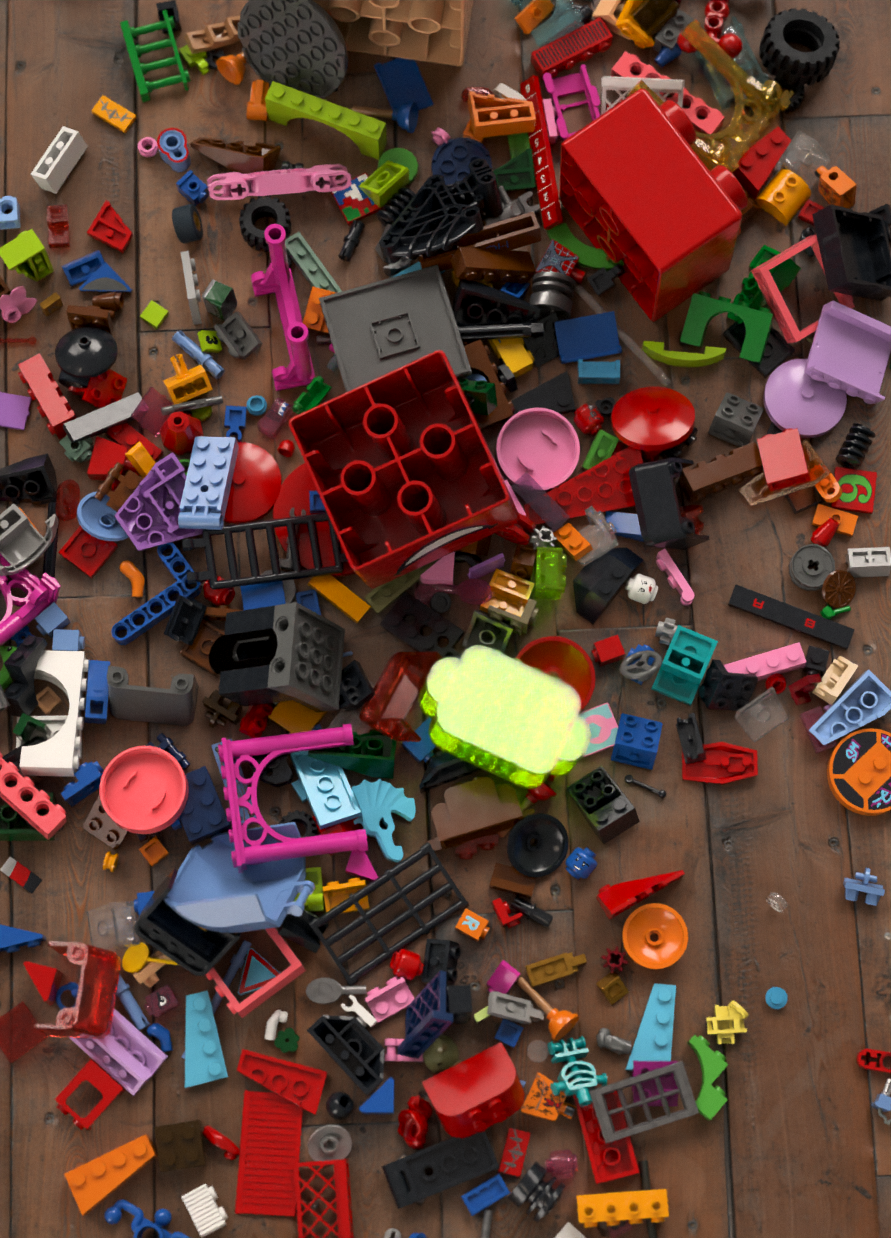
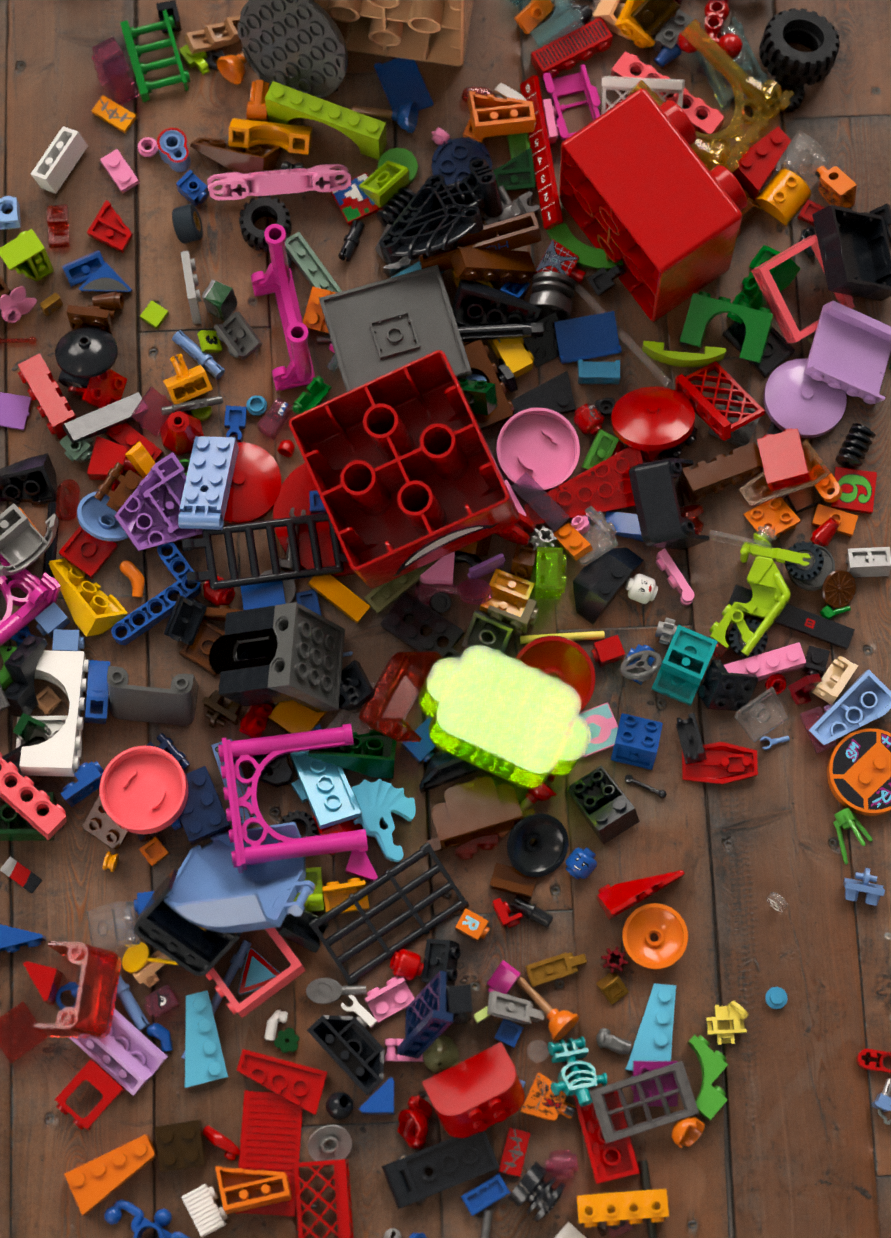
(88, 605): none -> yellow wedge
(113, 71): none -> clear pink wedge
(119, 171): none -> bright pink plate
(250, 133): none -> light orange arch
(251, 1189): none -> orange wedge
(577, 636): none -> light yellow bar
(581, 524): none -> bright pink plate
(687, 1131): none -> orange hair
(705, 406): none -> red fence
(768, 588): none -> lime piece
(774, 514): none -> orange hinge
(774, 741): none -> medium blue hand
(847, 820): none -> bright green plant

